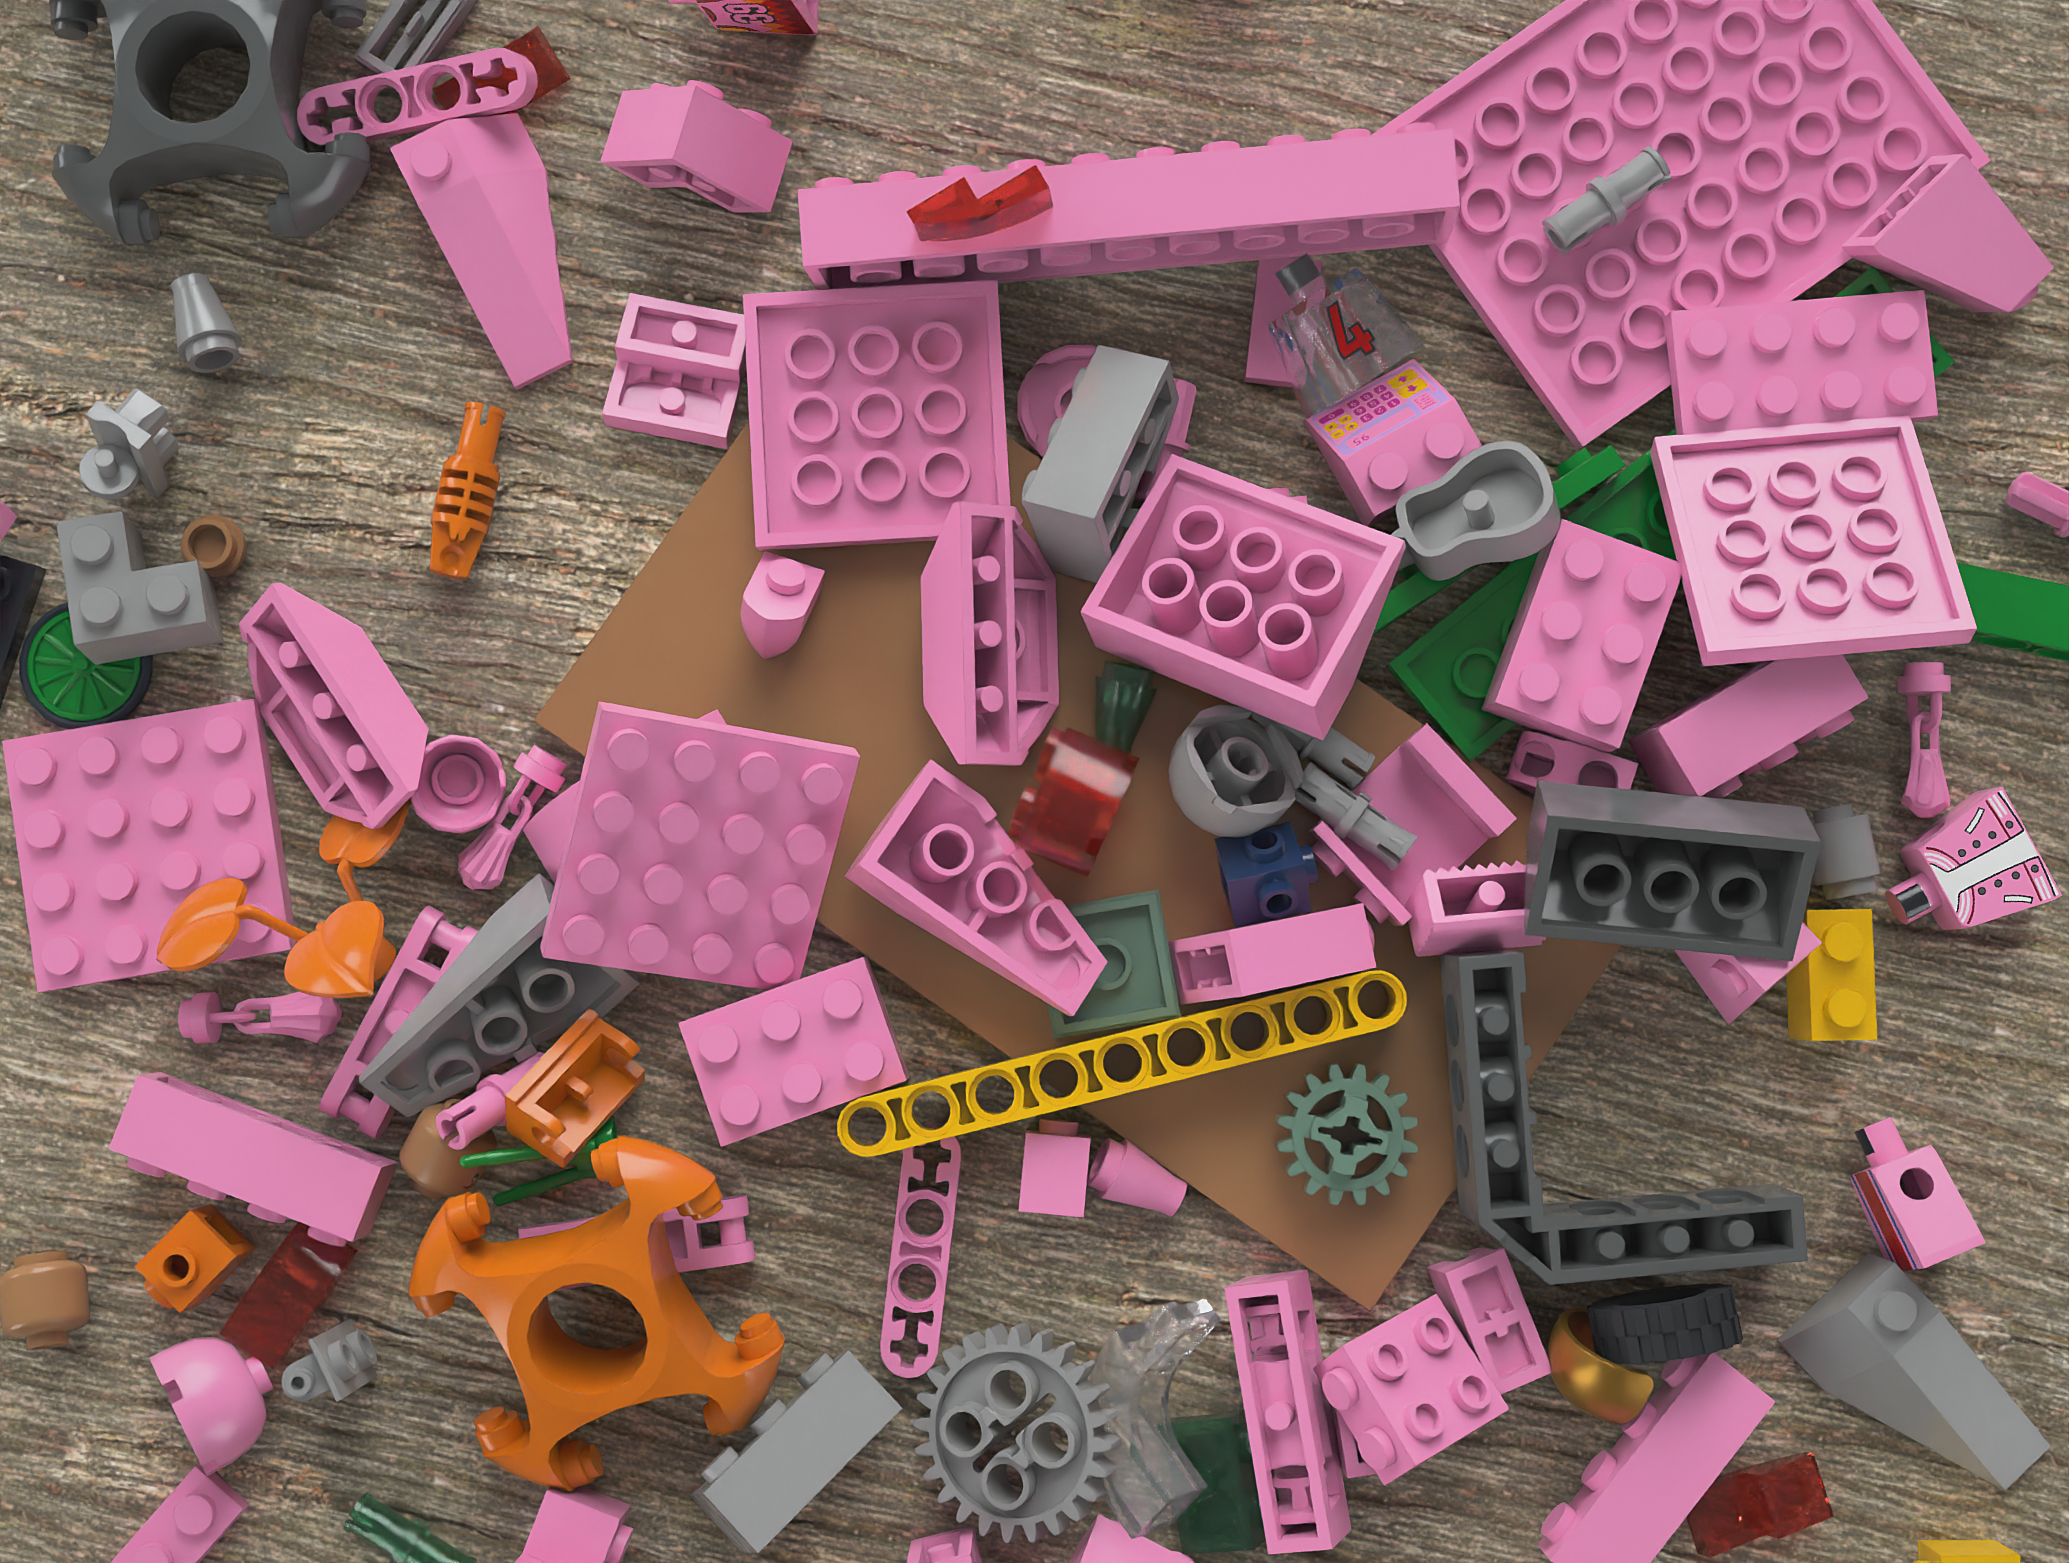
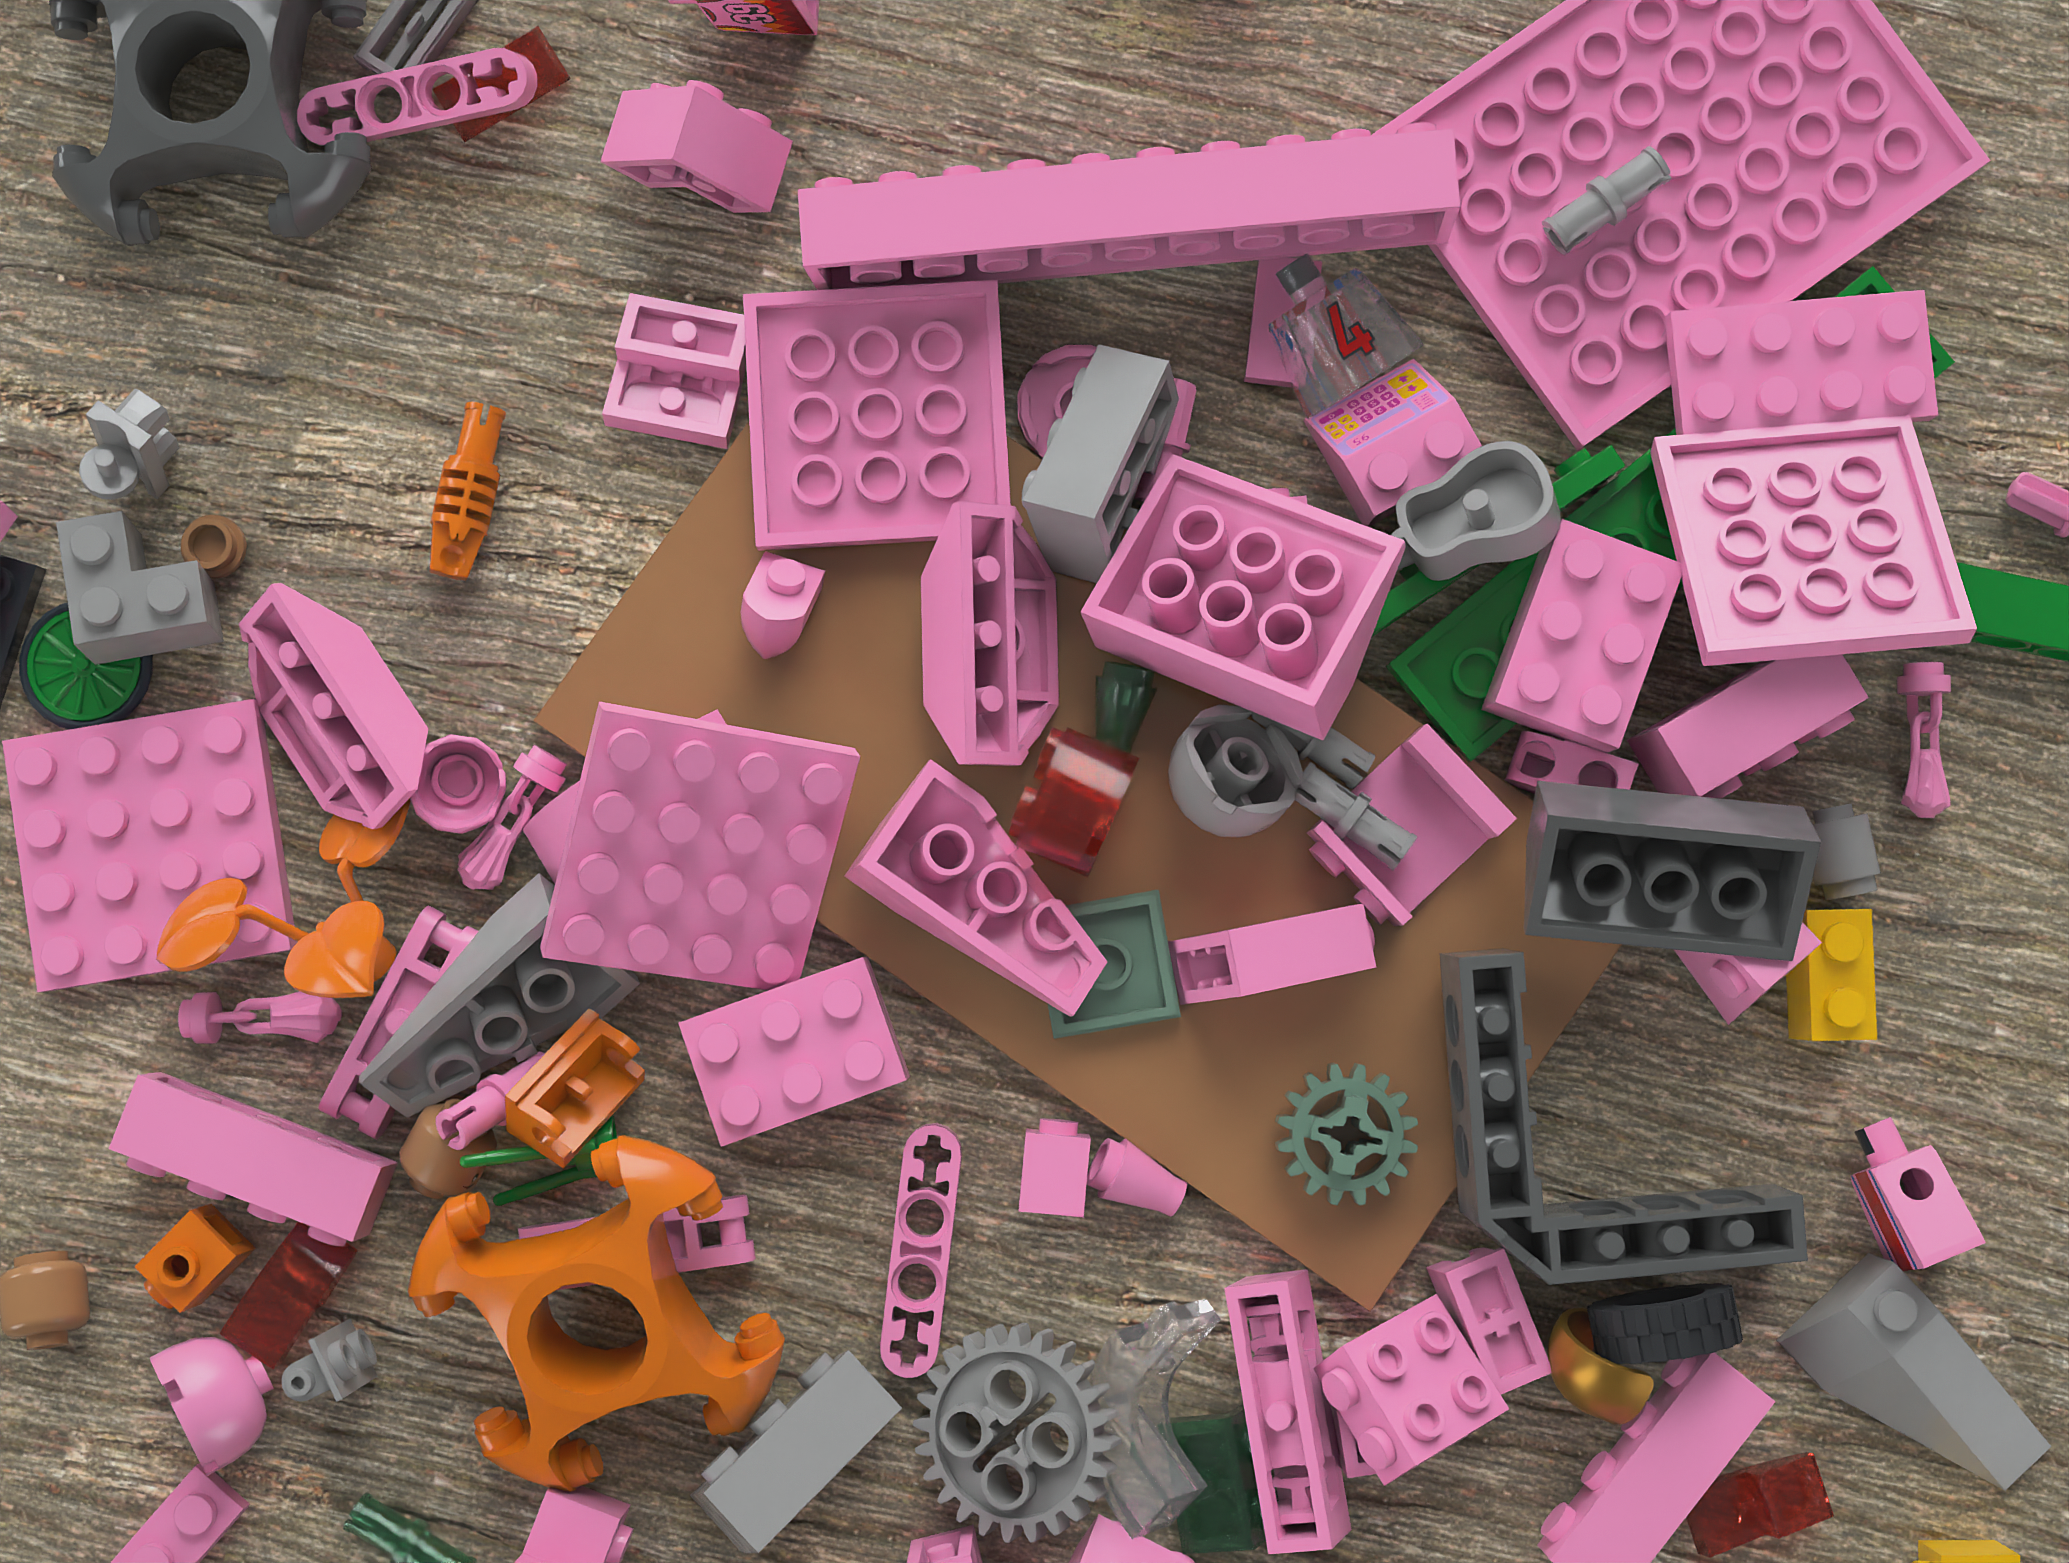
(202, 325): light grey cone -> none
(494, 223): bright pink wedge -> none
(959, 214): clear red slope -> none
(1155, 1066): yellow beam -> none
(1265, 874): dark blue brick -> none
(1469, 910): bright pink brick -> none
(1953, 239): bright pink slope -> none
(1972, 866): bright pink torso -> none

